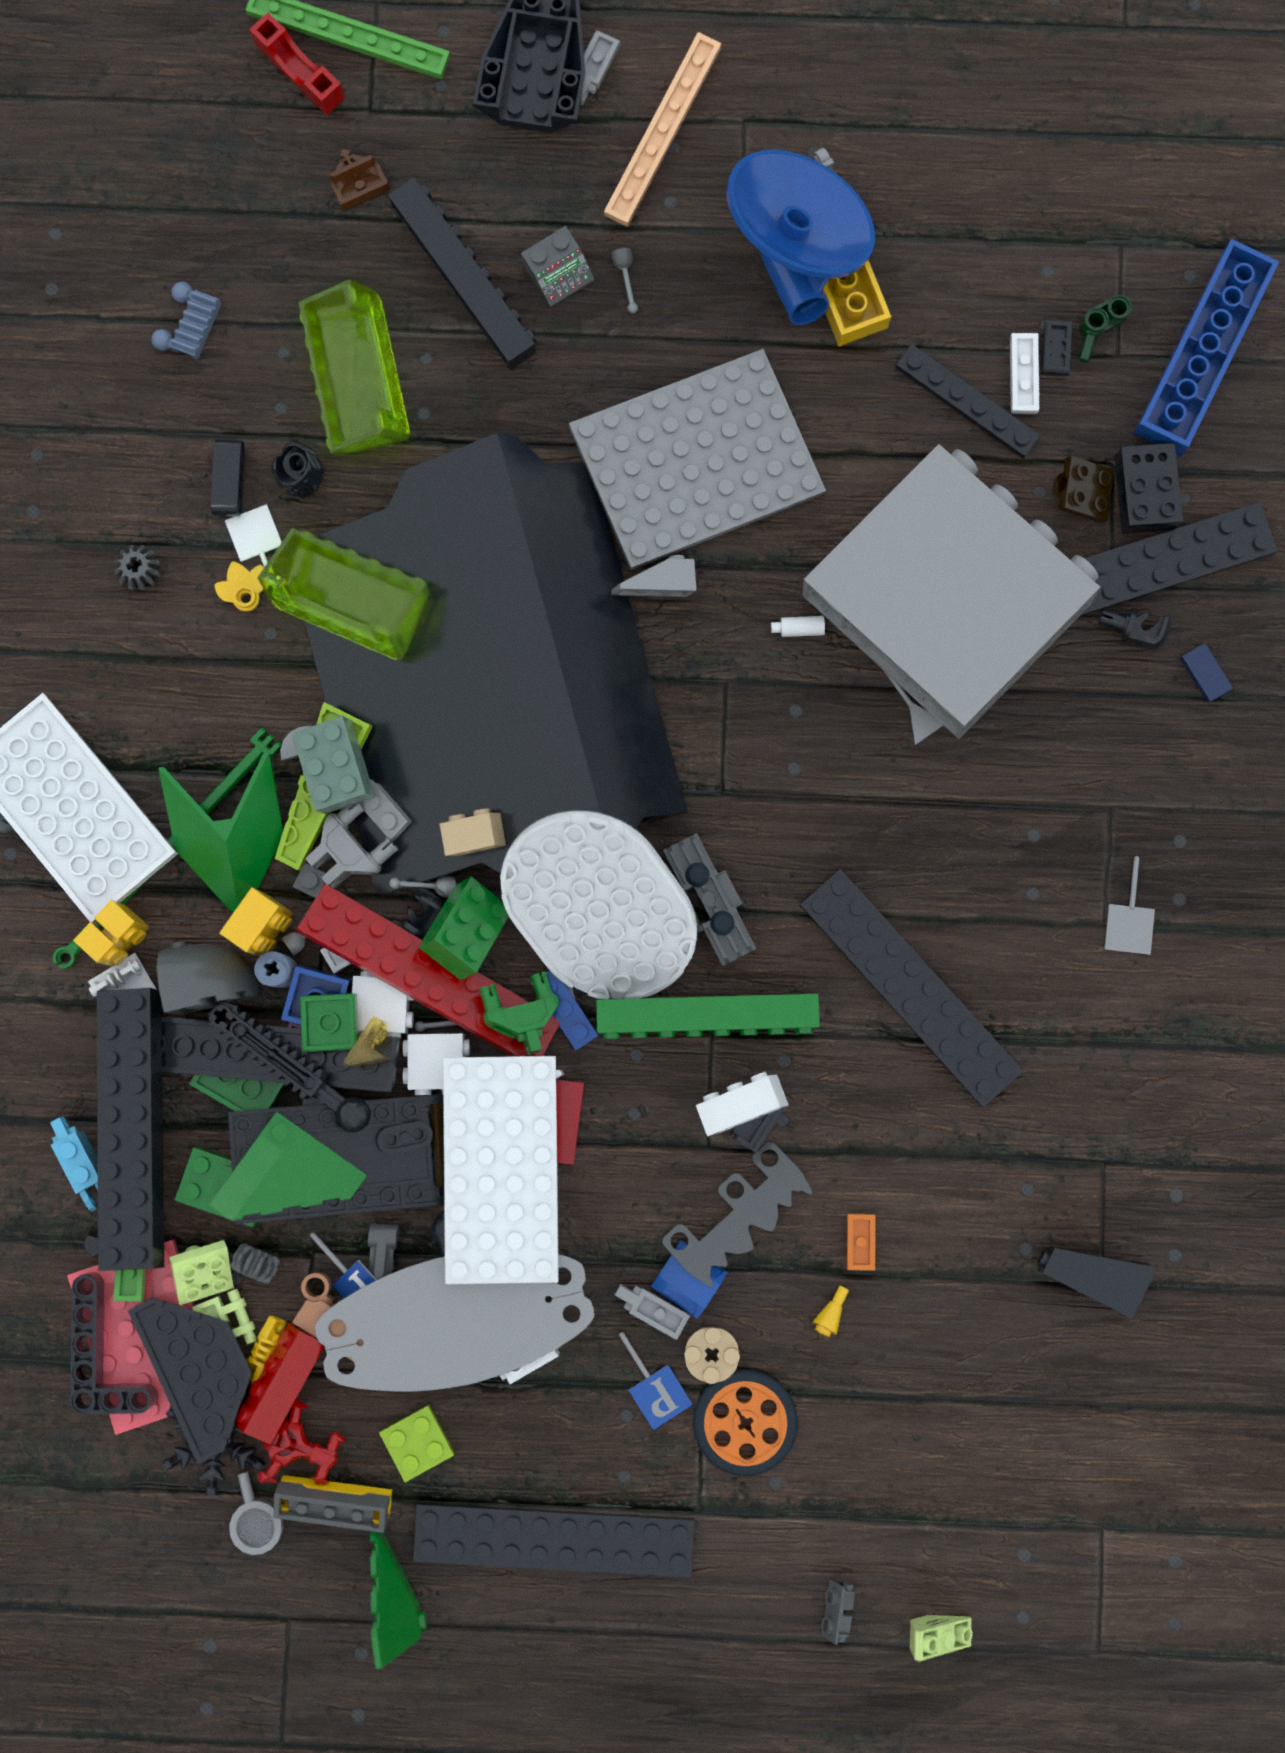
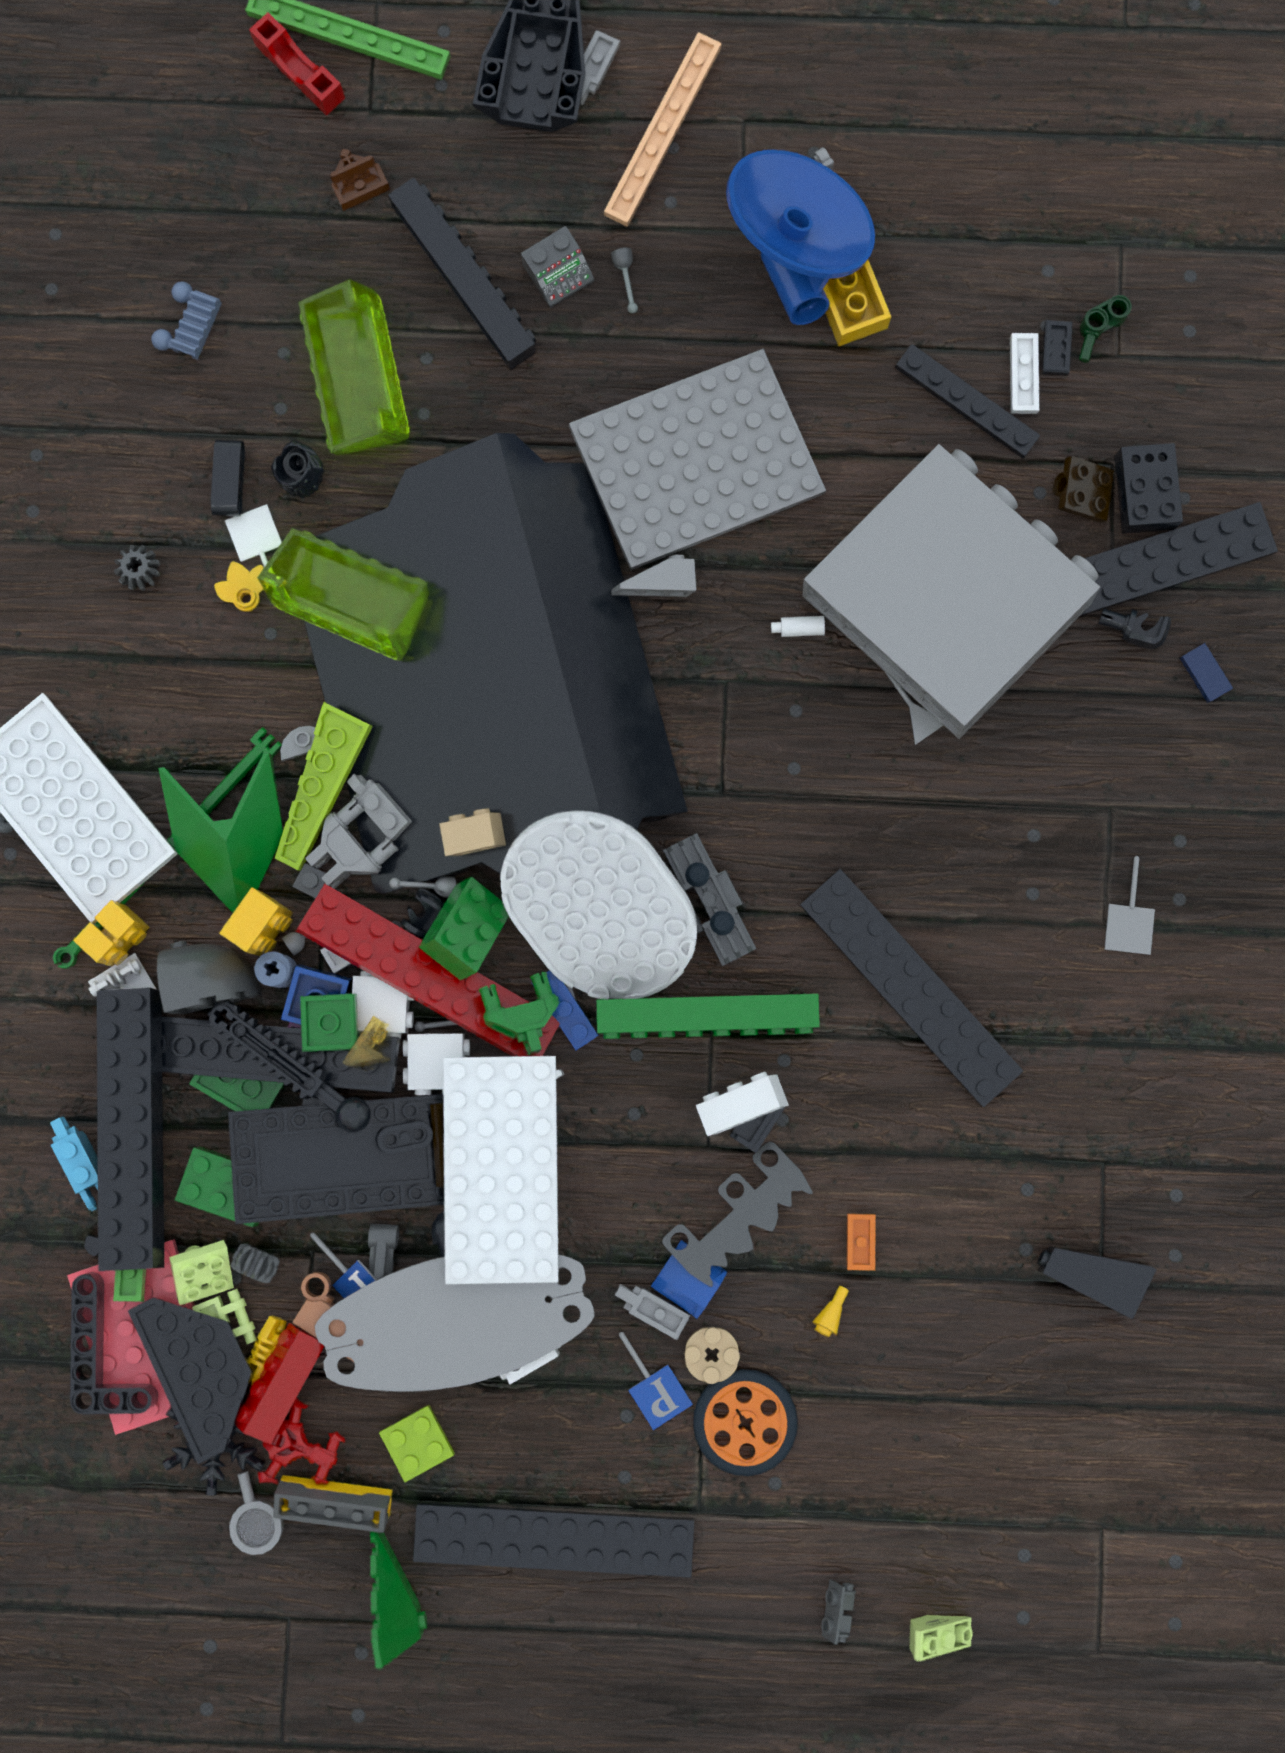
(285, 1171): green slope -> none
(333, 765): sand green brick -> none
(568, 1111): red tile -> none
(1206, 346): blue brick -> none

